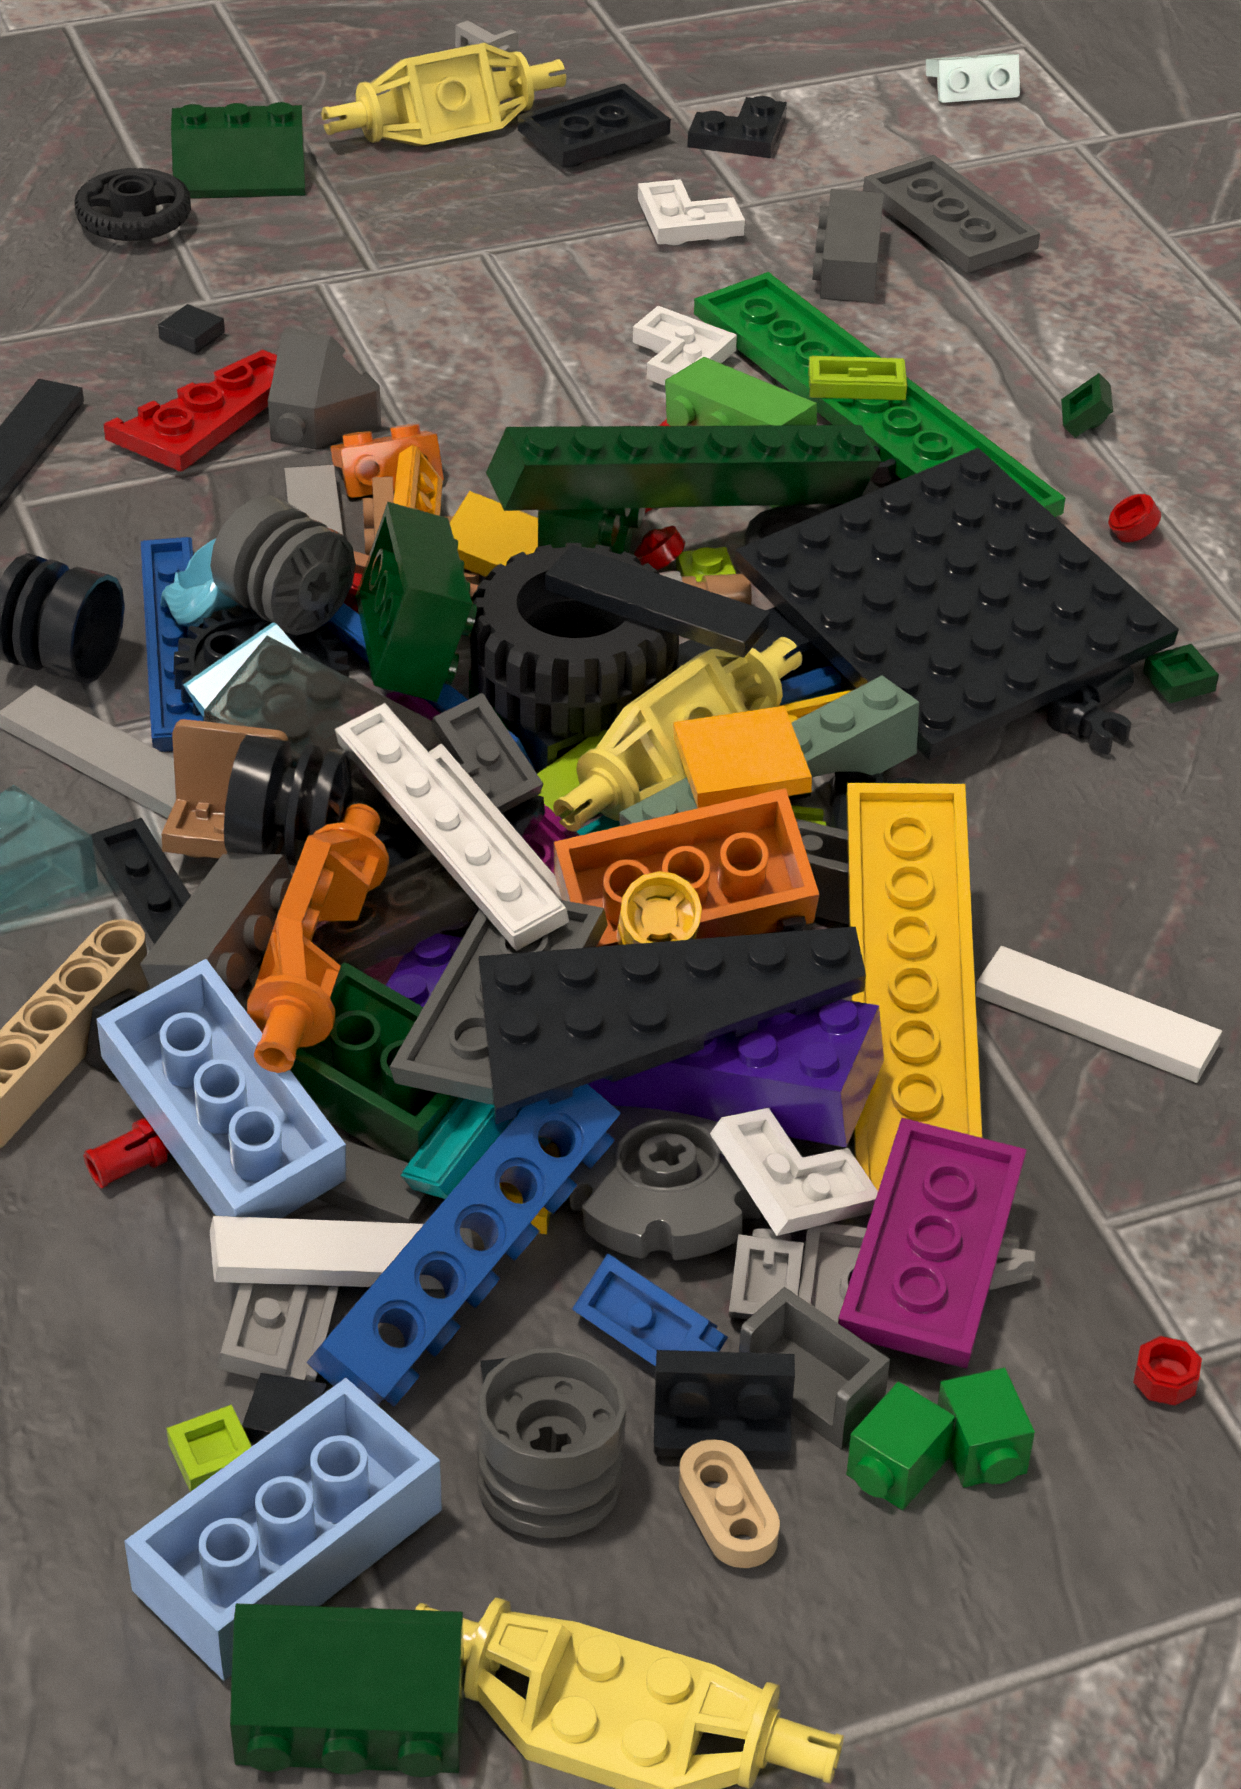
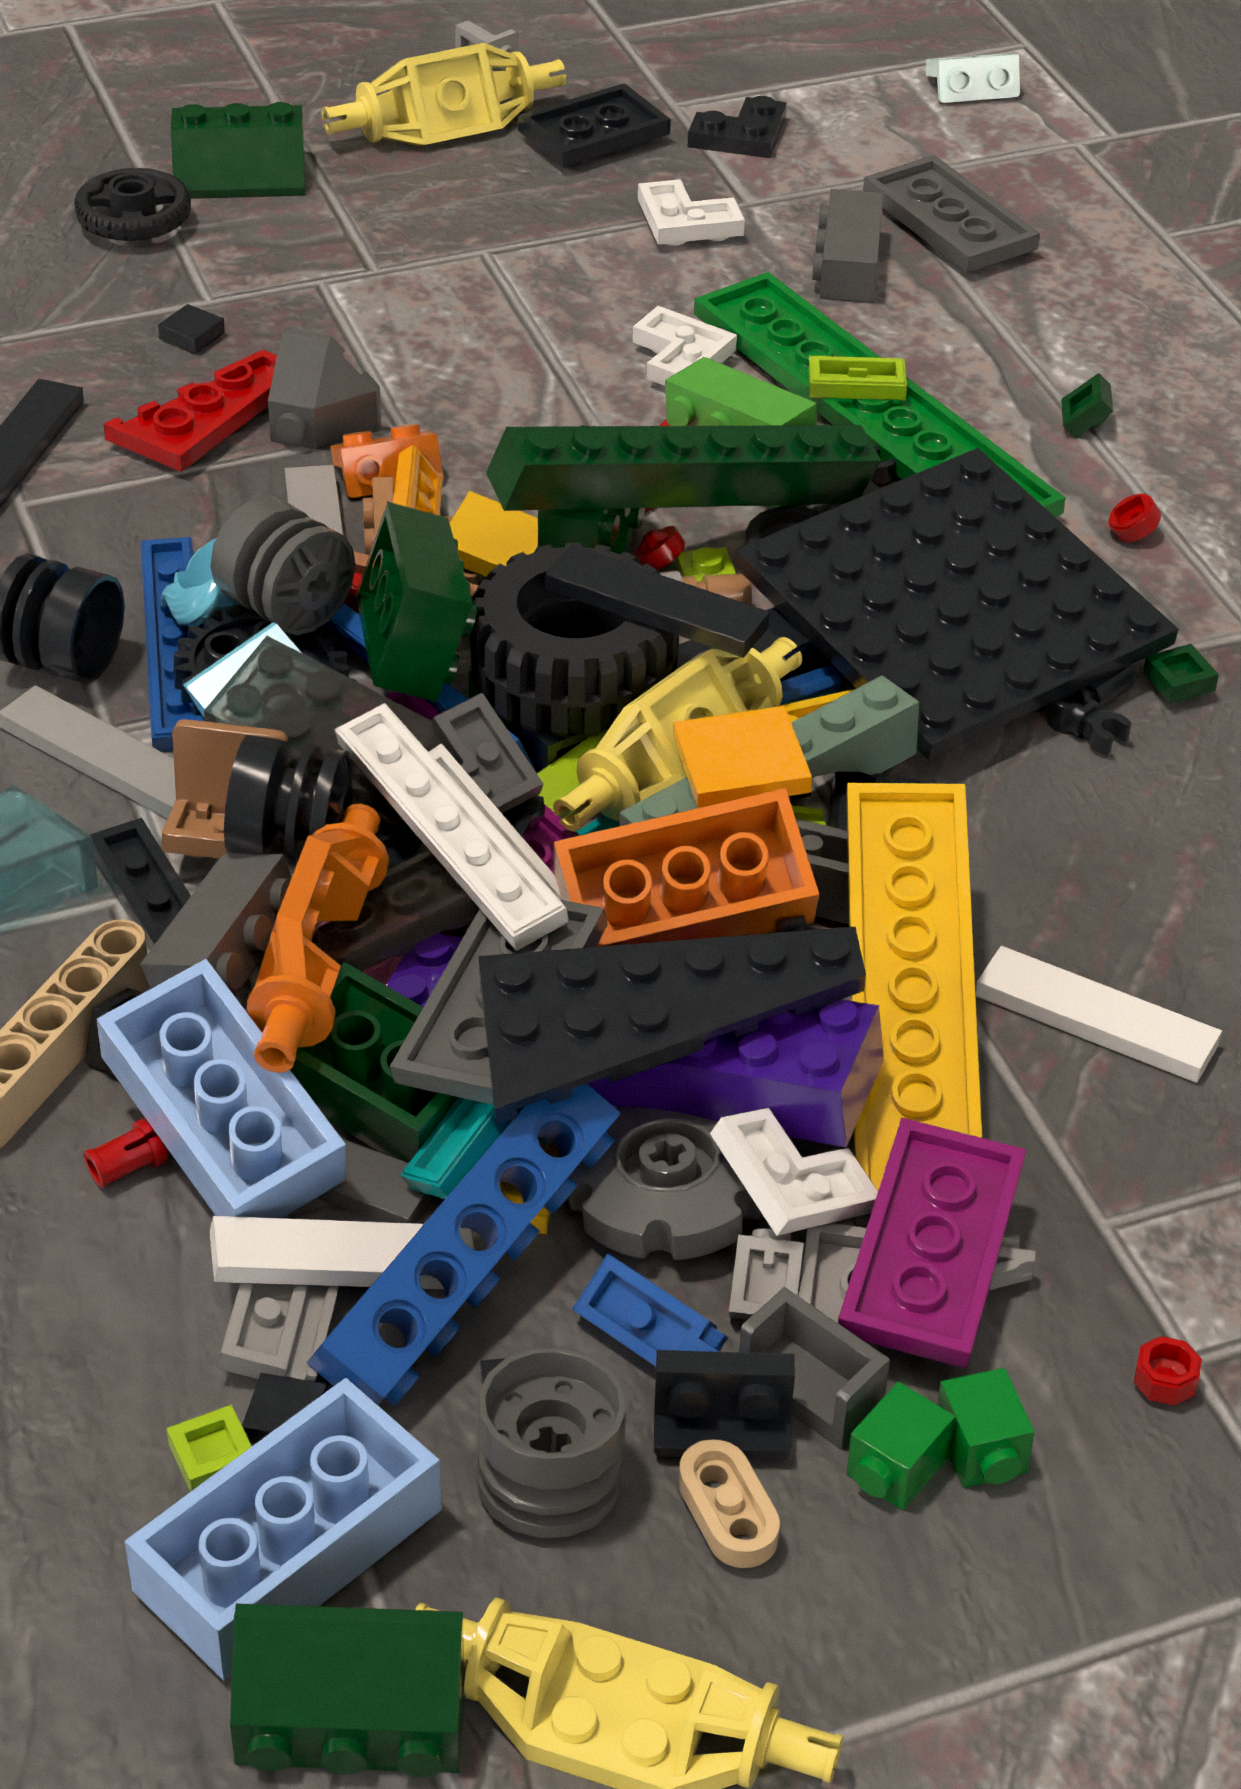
(659, 910): yellow wheel -> none

